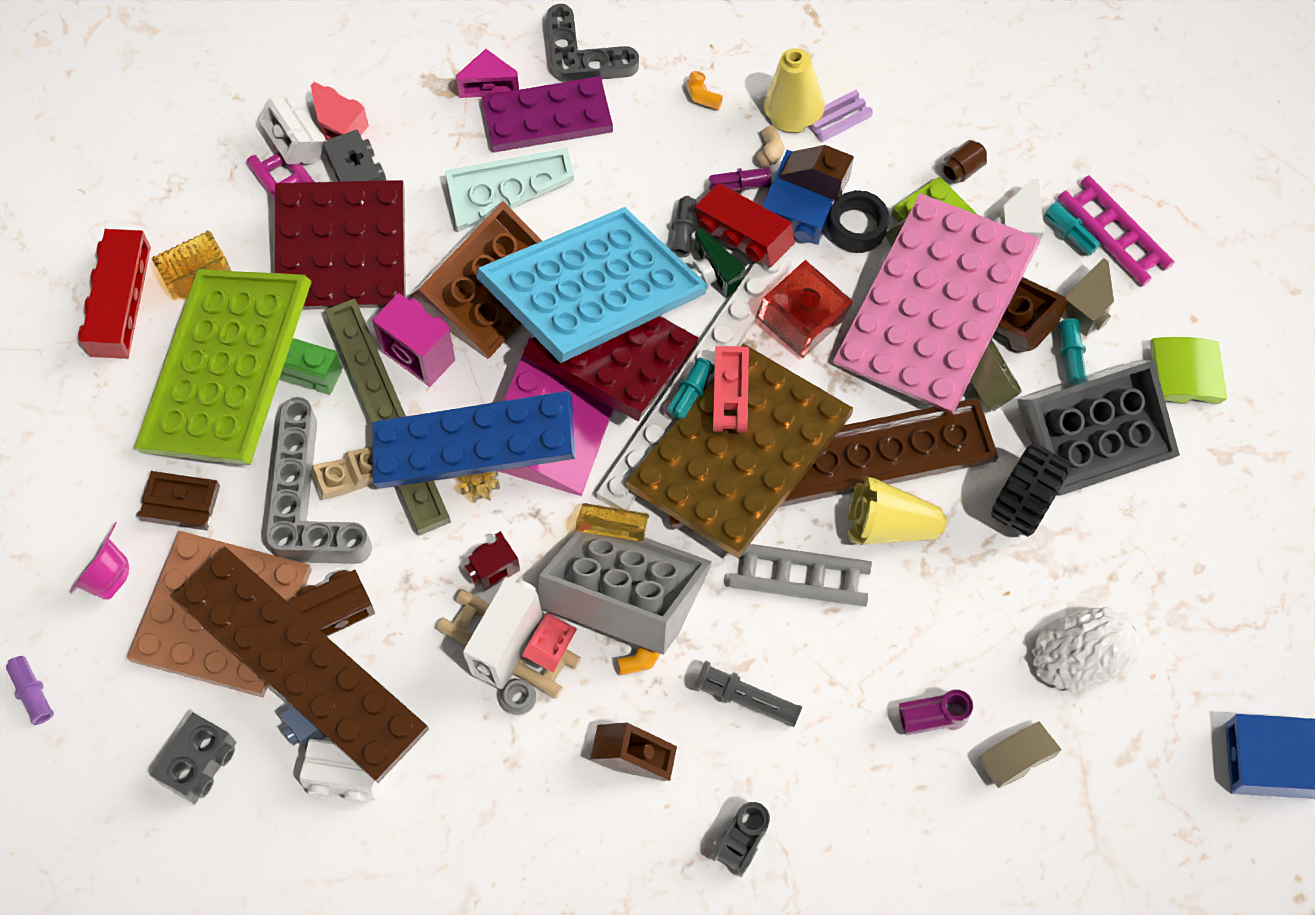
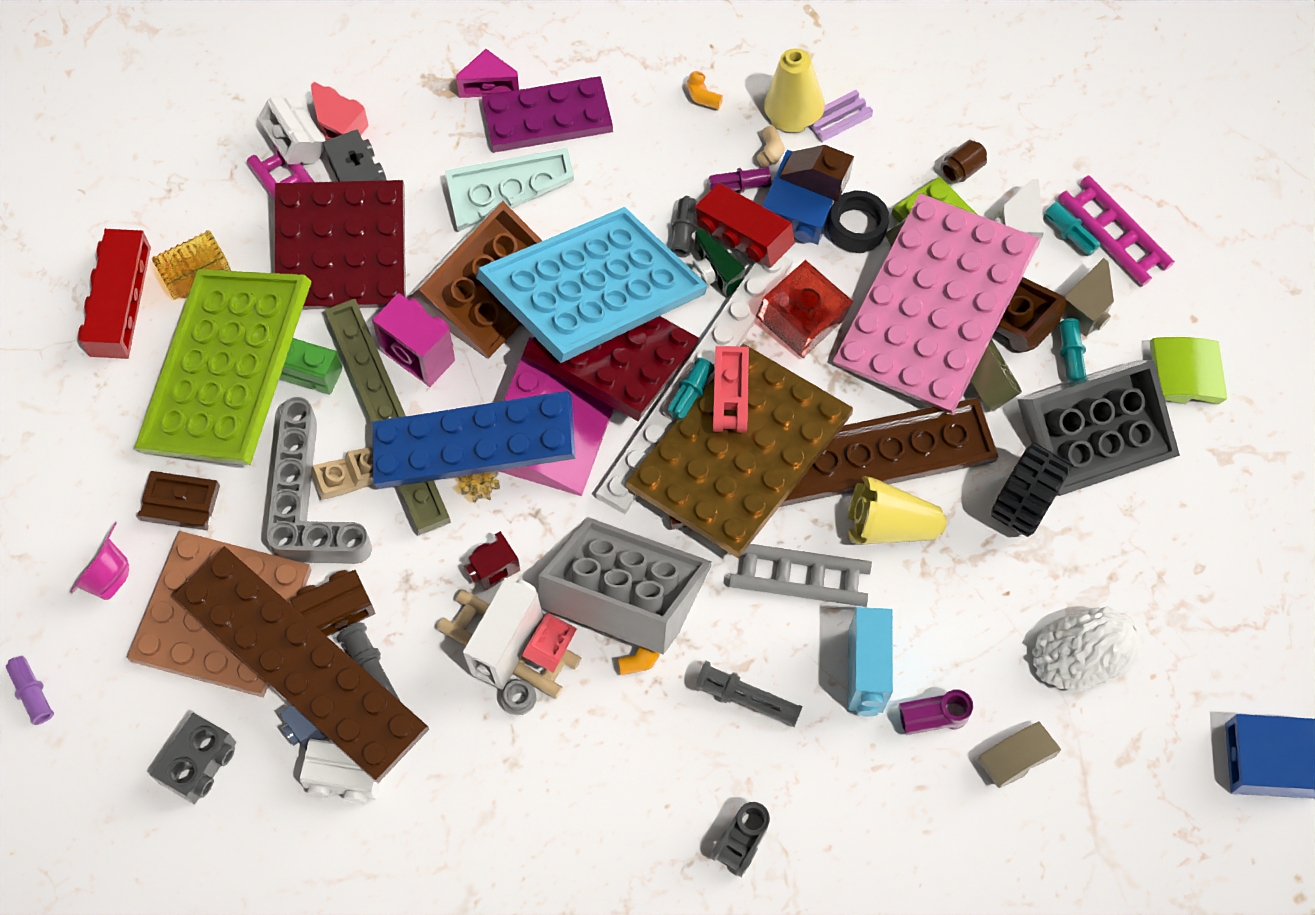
(364, 653): none -> dark grey pin
(579, 59): dark grey beam -> none
(612, 522): clear yellow tile -> none
(633, 751): reddish brown slope -> none
(870, 660): none -> medium azure brick

